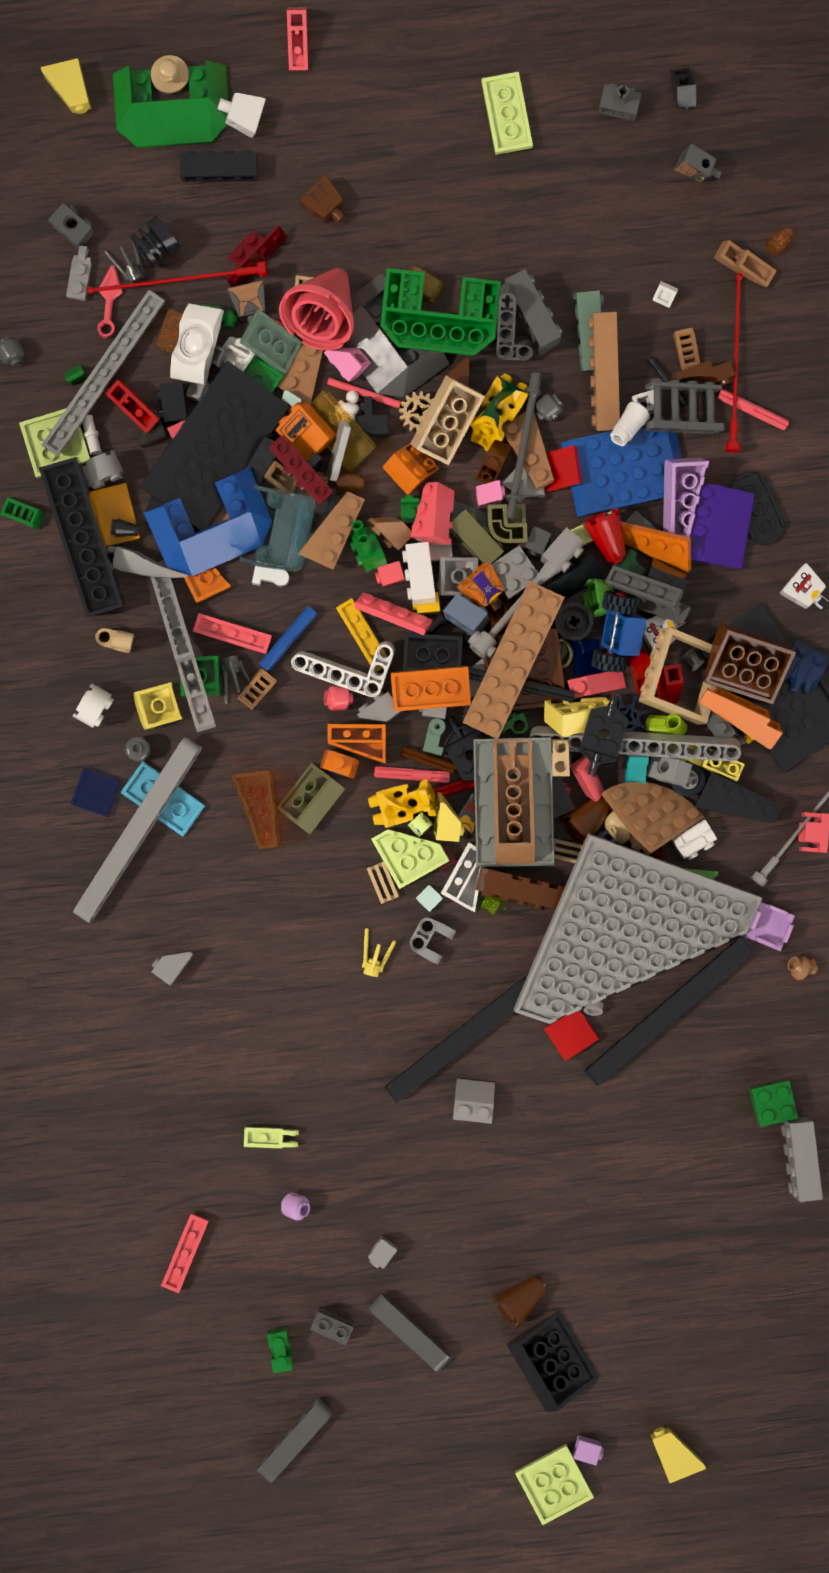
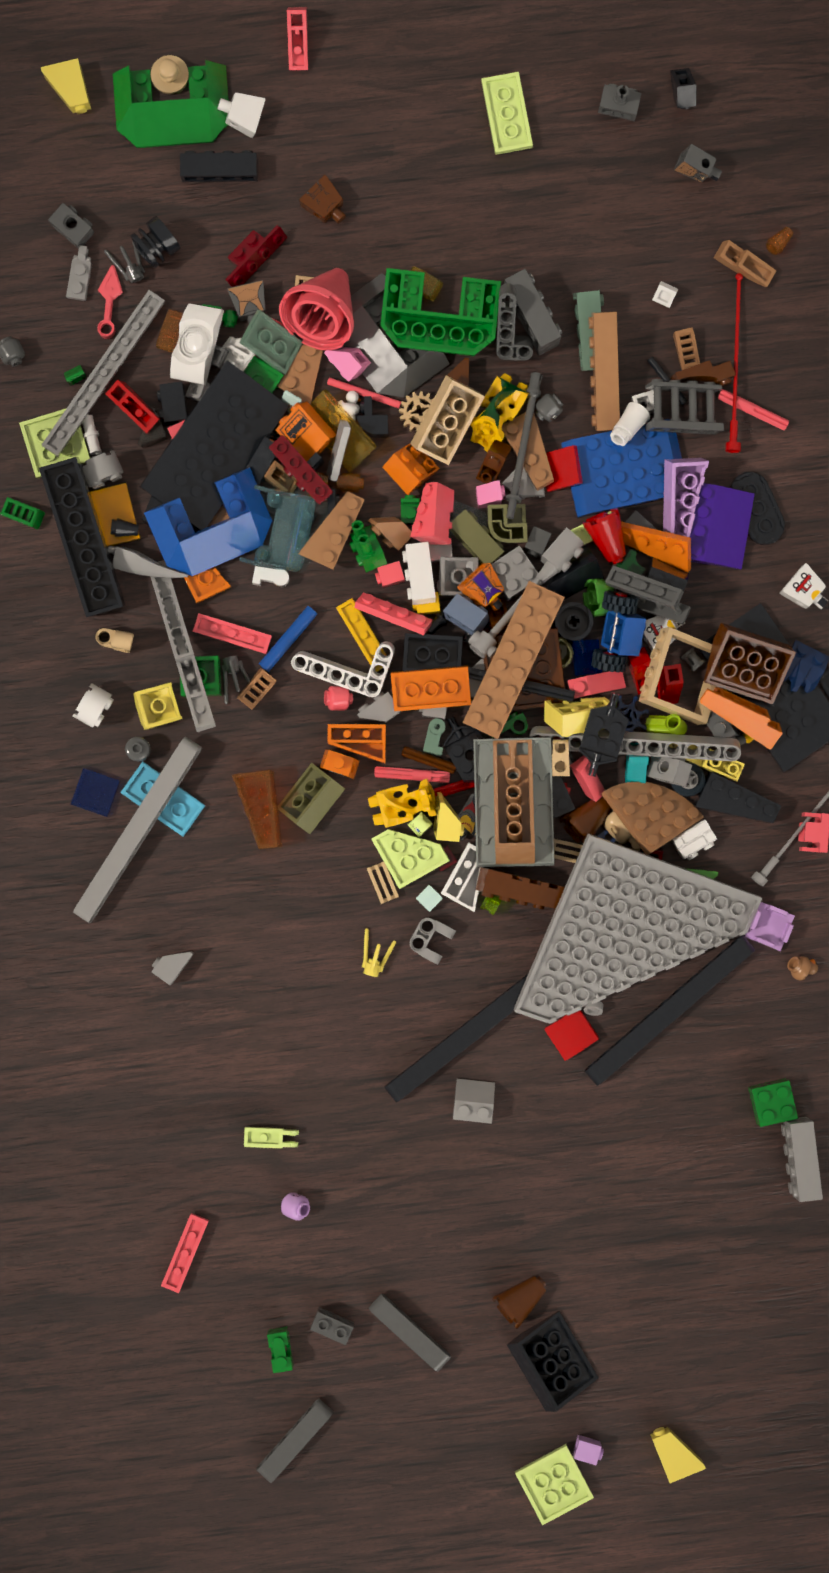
(260, 269): red piece -> none
(382, 1252): light grey brick -> none

